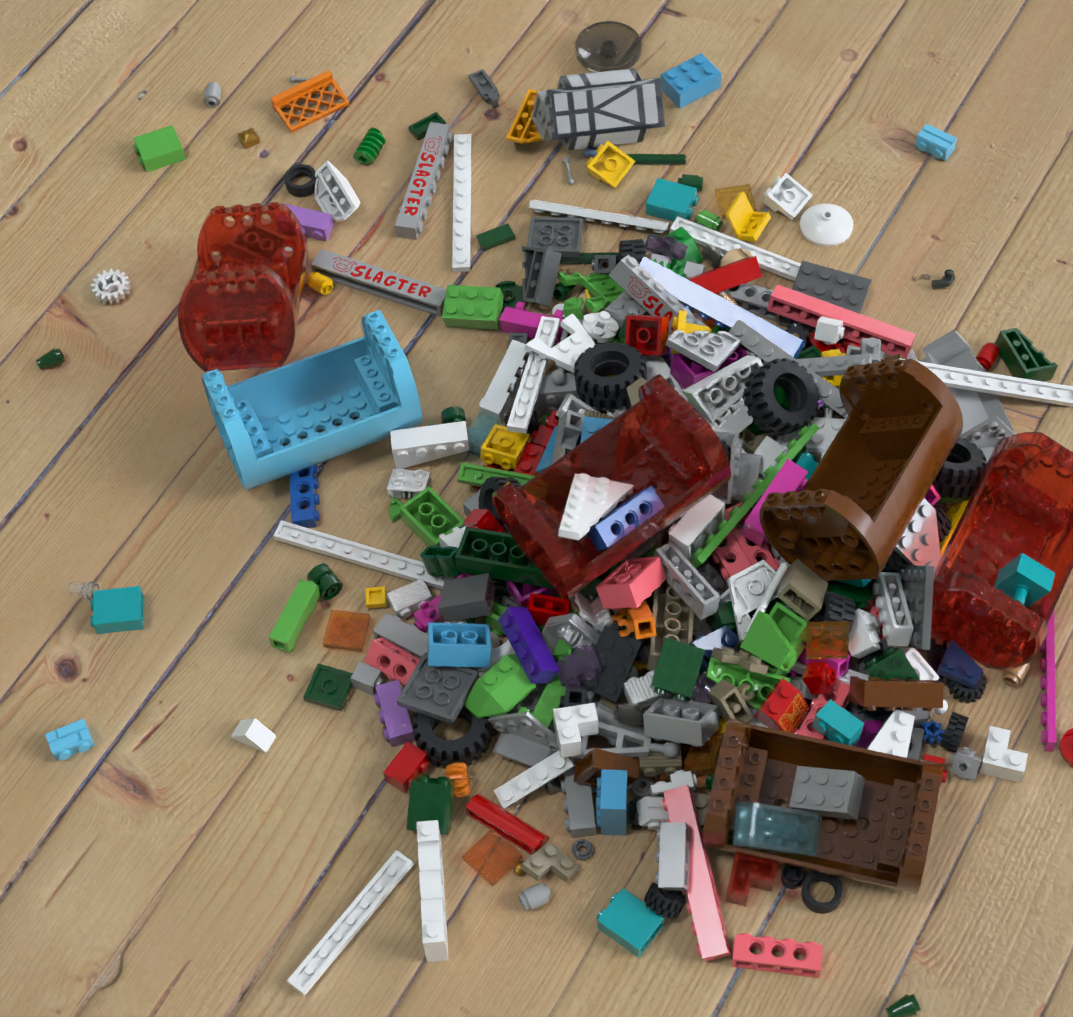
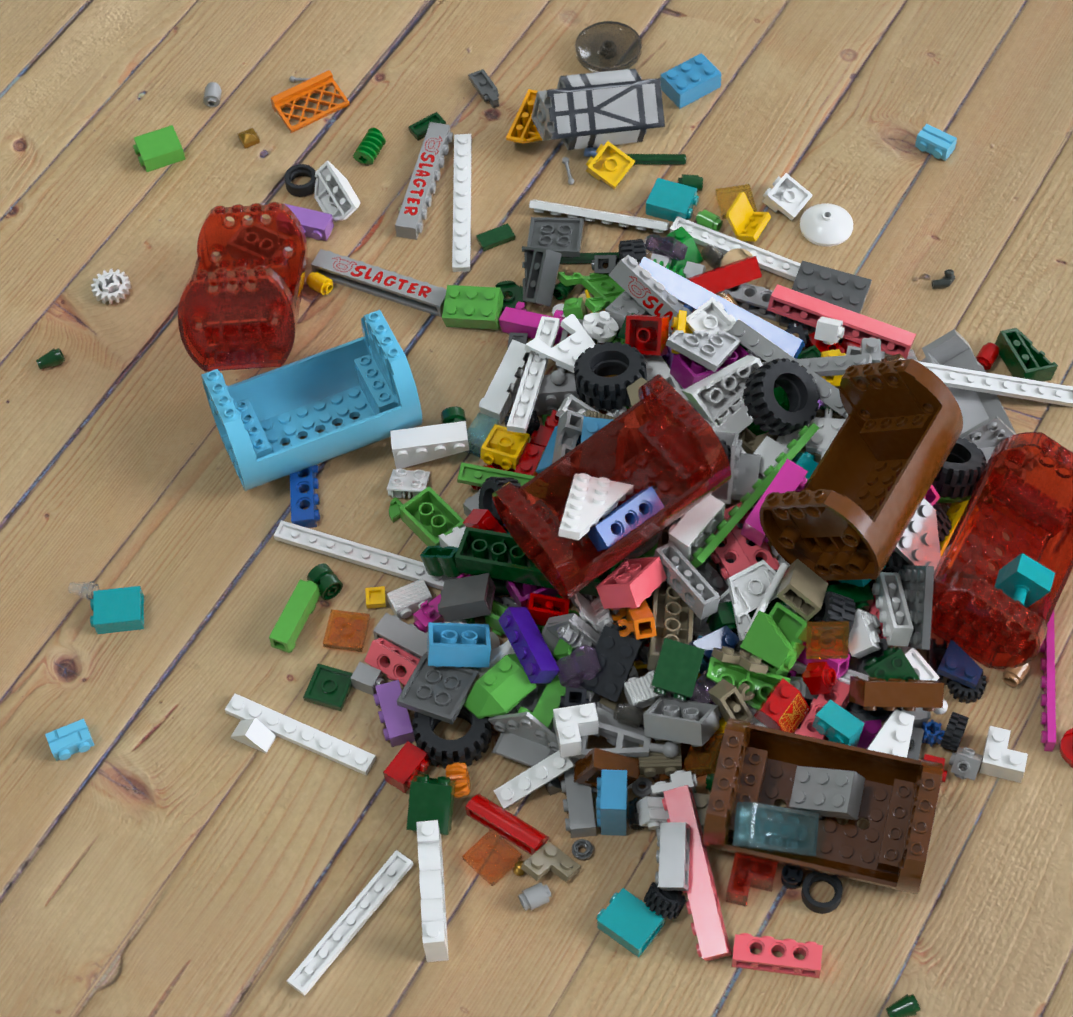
(302, 734): none -> white plate
(710, 318): none -> white plate

